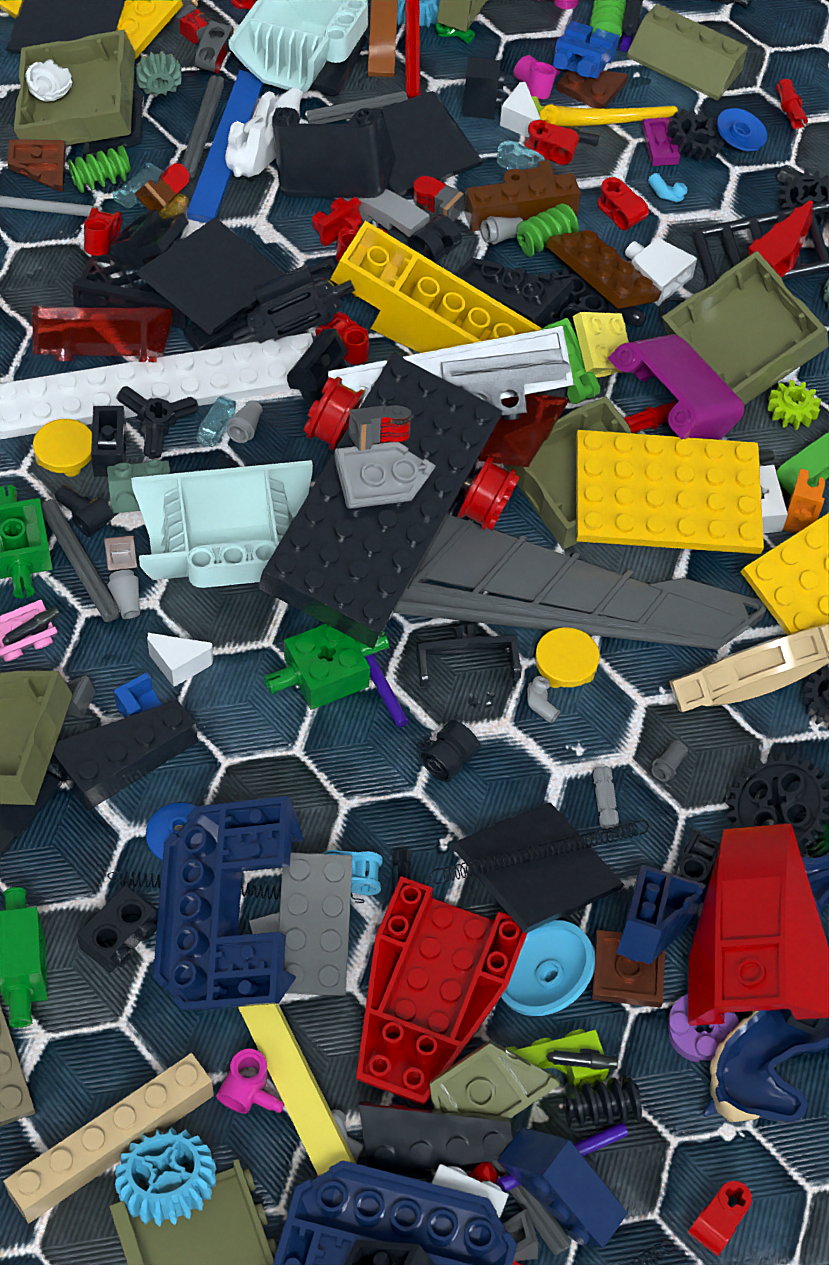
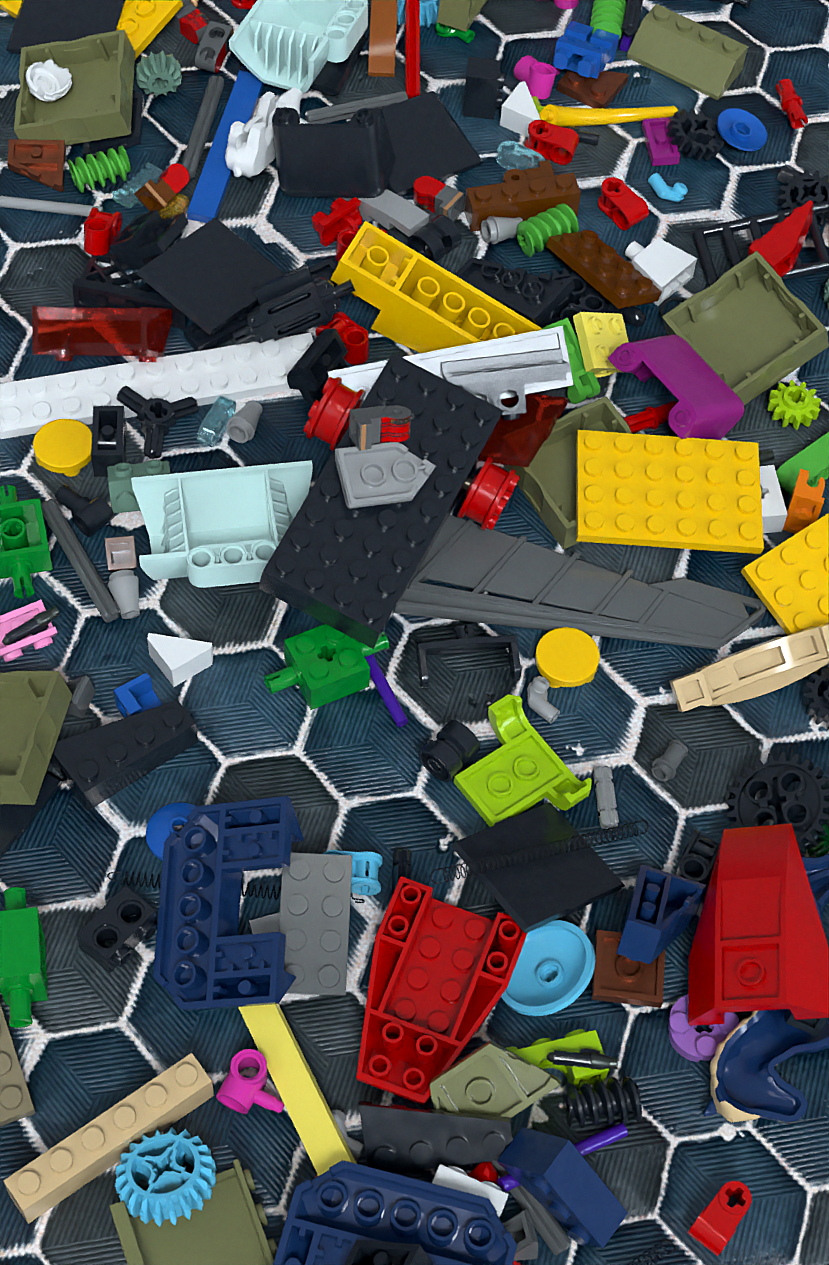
(519, 770): none -> lime piece

